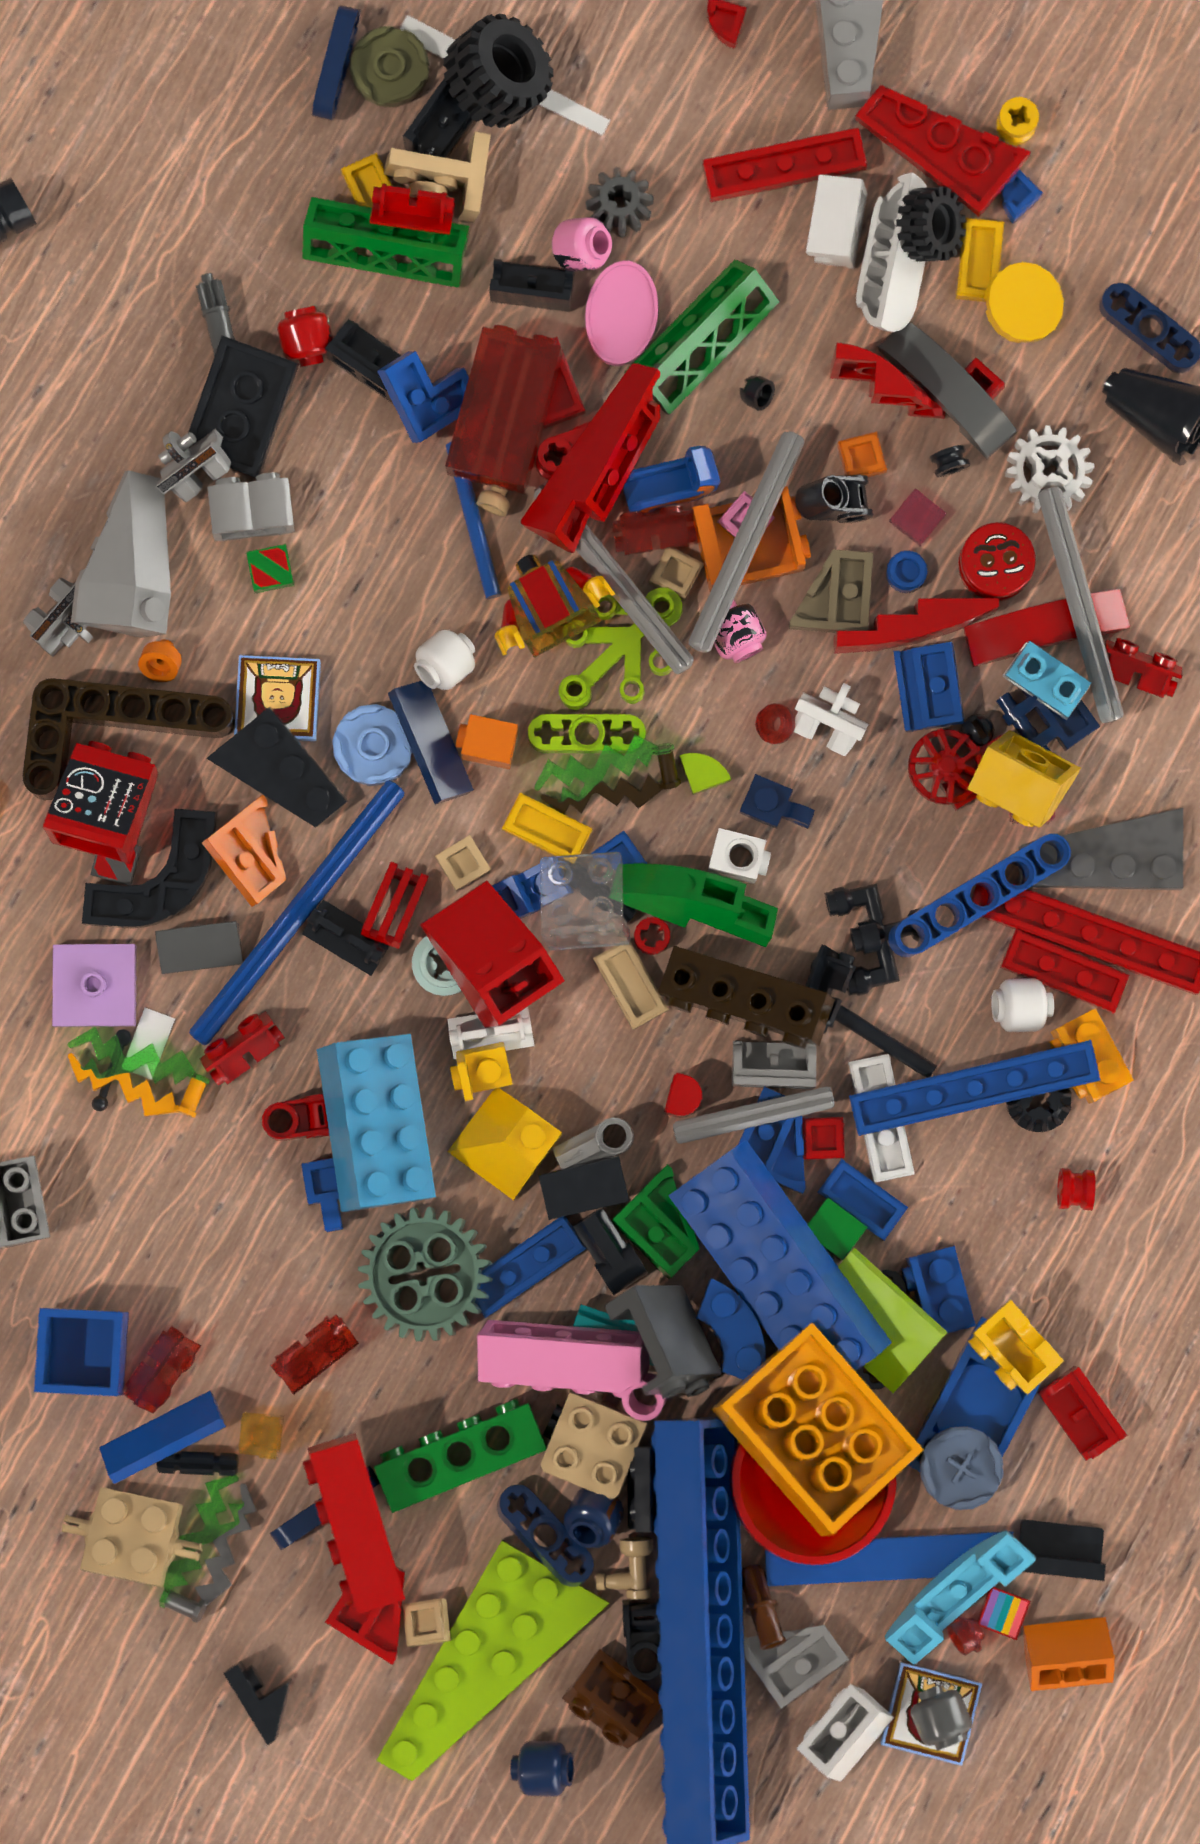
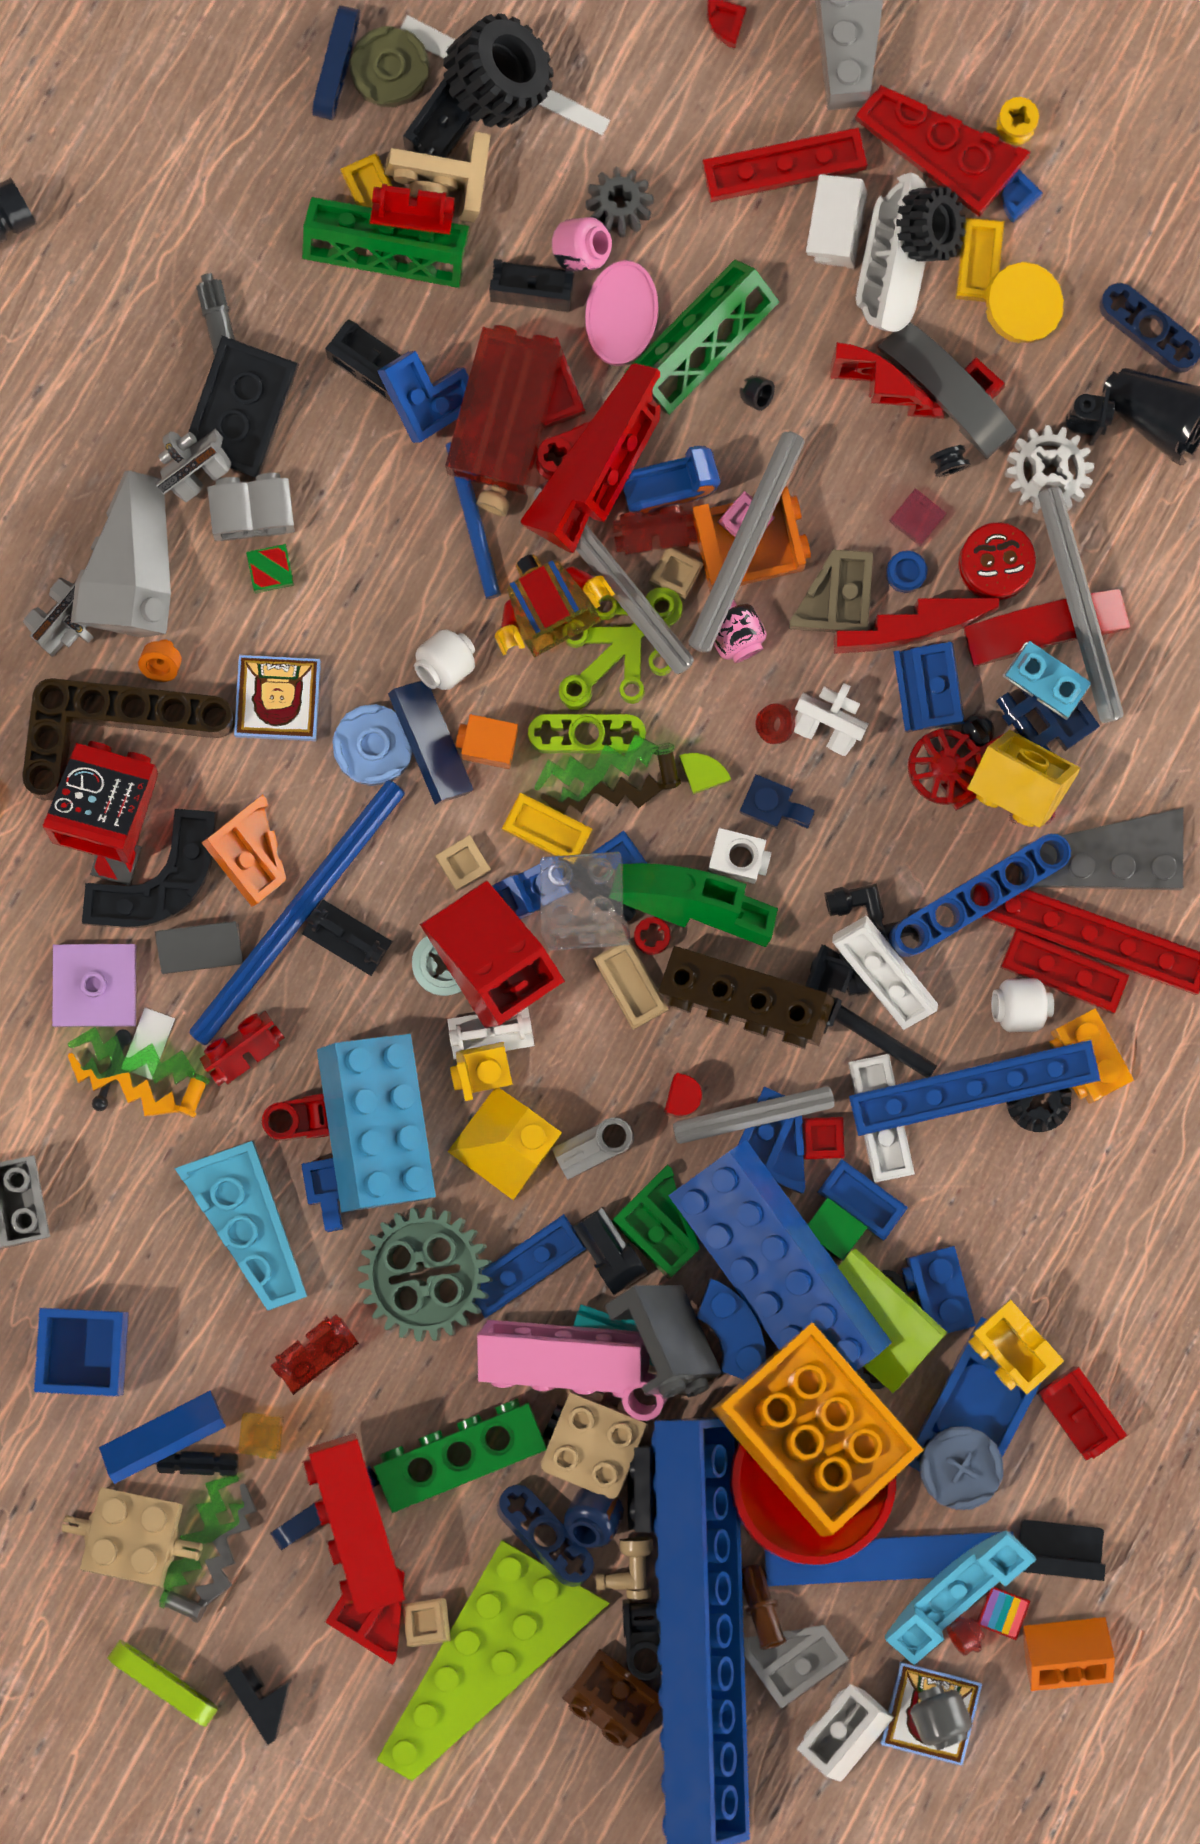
(152, 1386): clear red hinge -> none
(162, 1683): none -> lime beam
(243, 1212): none -> medium azure wing
(280, 768): black wing -> none
(304, 335): red head -> none
(406, 877): red tile -> none
(542, 1768): dark blue head -> none
(583, 1188): black hinge -> none
(773, 1065): light grey hinge -> none
(835, 499): black piece -> none
(862, 455): orange tile -> none
(884, 972): none -> white tile
(1076, 1189): red wheel -> none
(1091, 415): none -> black hinge
(1155, 670): red hinge -> none

